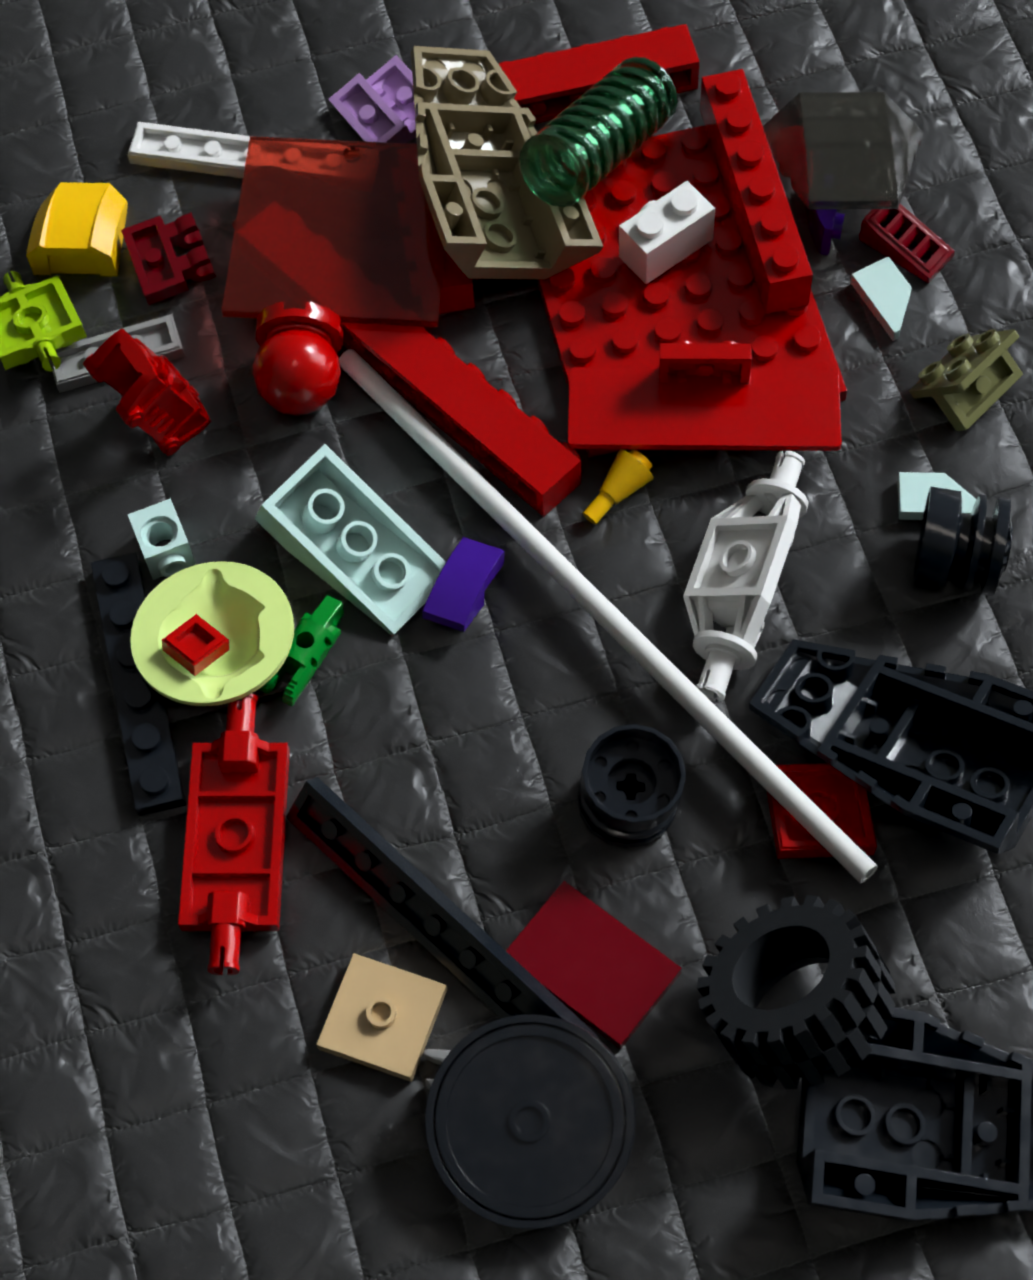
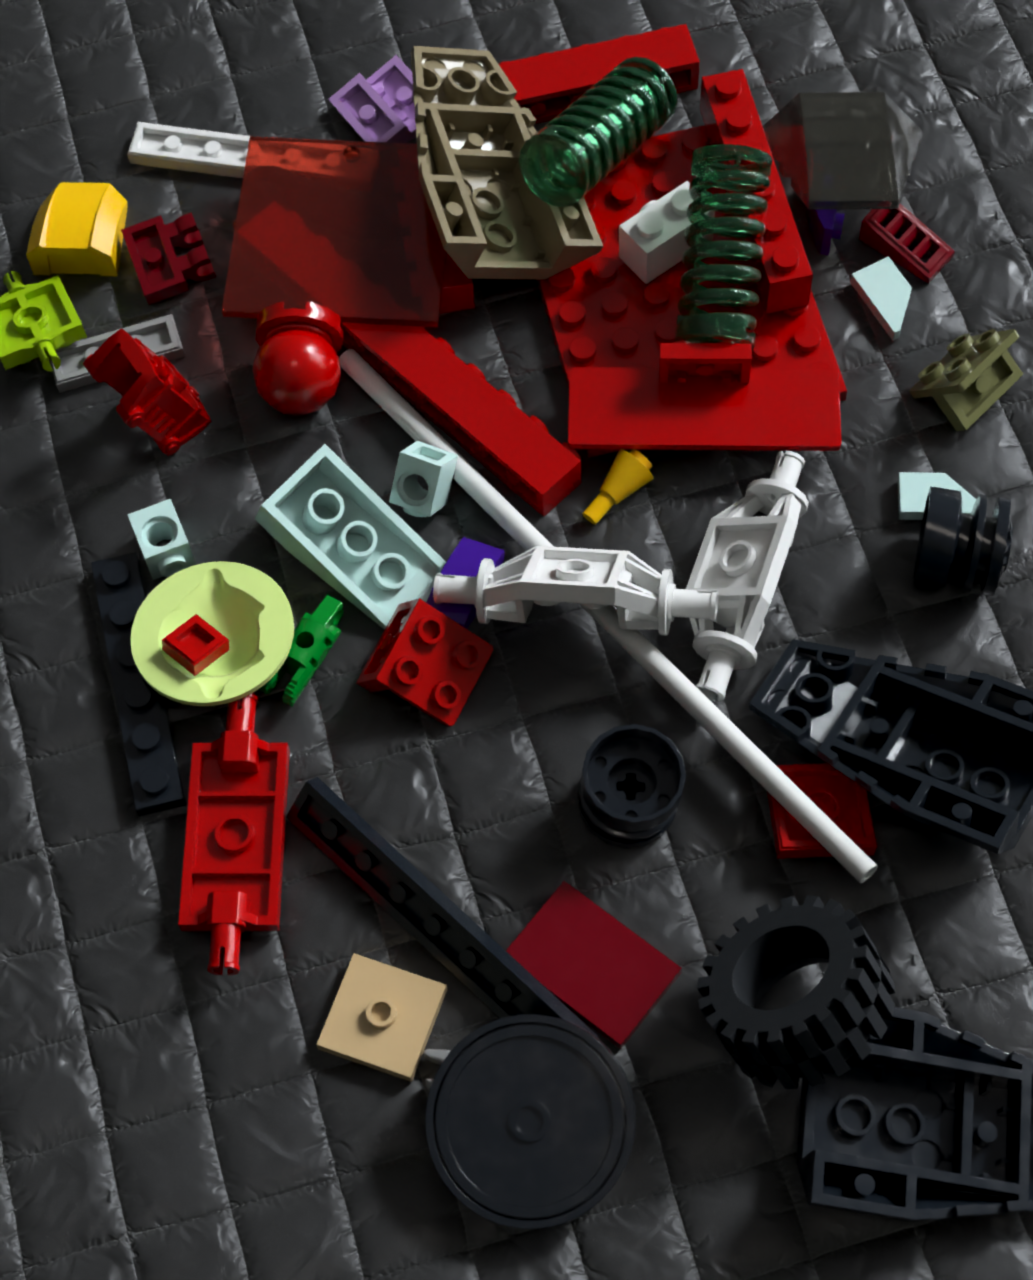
(427, 661): none -> red bracket
(435, 467): none -> light aqua brick
(576, 576): none -> white plate
(693, 323): none -> clear green piece

